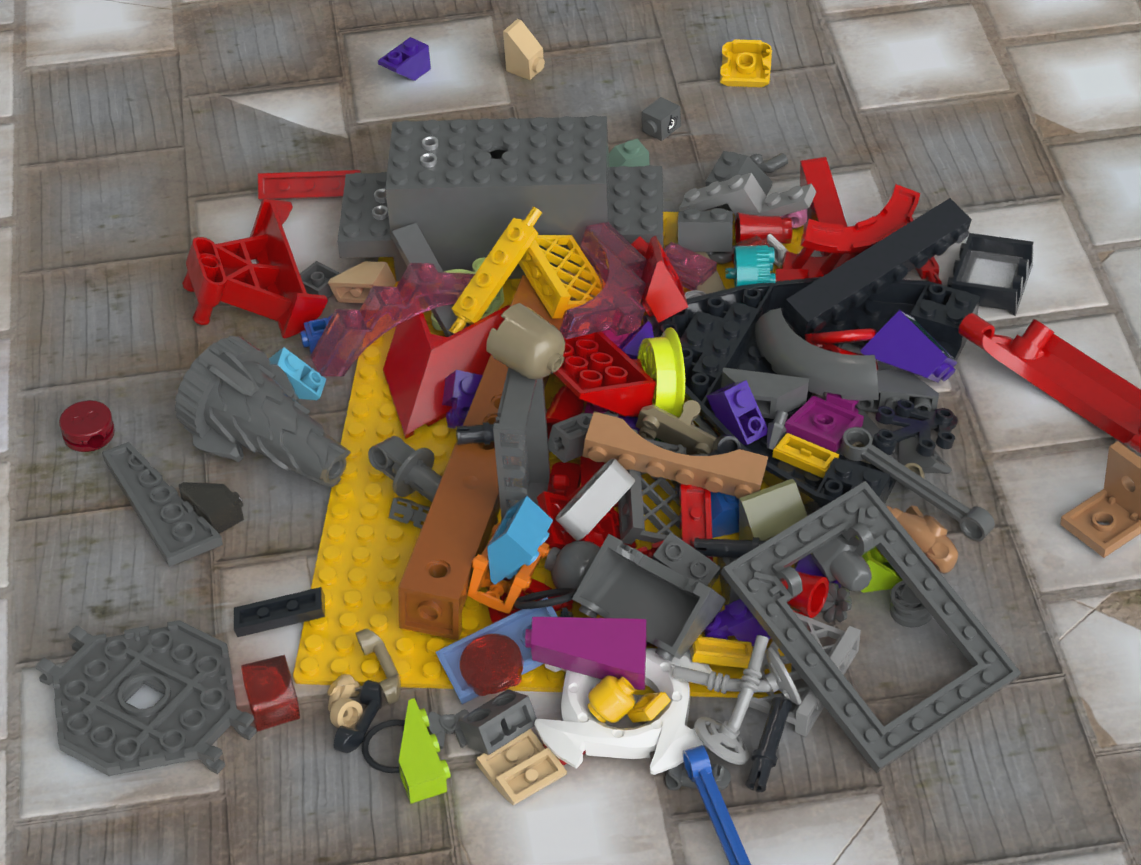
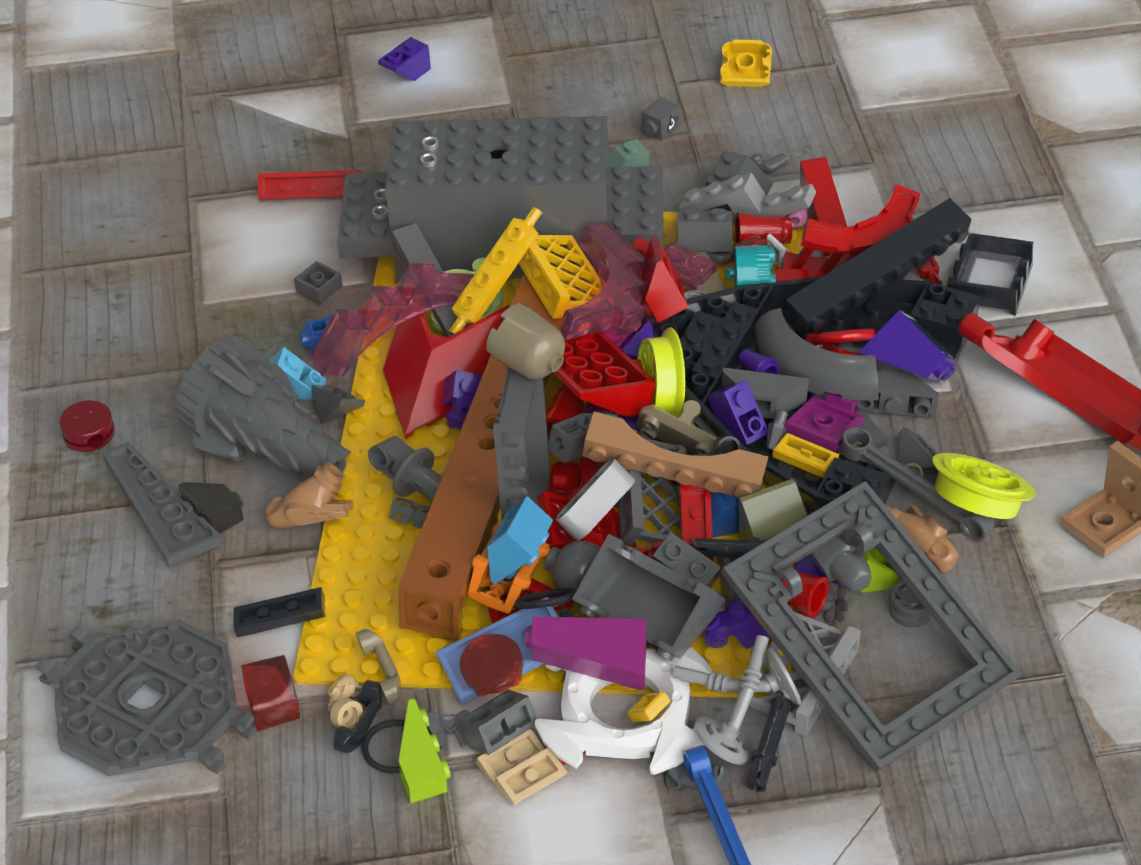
(228, 275): red piece -> none
(310, 500): none -> medium nougat animal
(334, 402): none -> dark grey slope
(357, 281): tan slope -> none
(475, 434): black pin -> none
(522, 51): tan slope -> none
(611, 699): yellow head -> none
(721, 652): yellow tile -> none
(757, 362): none -> dark purple cone
(940, 420): black plant -> none
(980, 485): none -> neon yellow piece

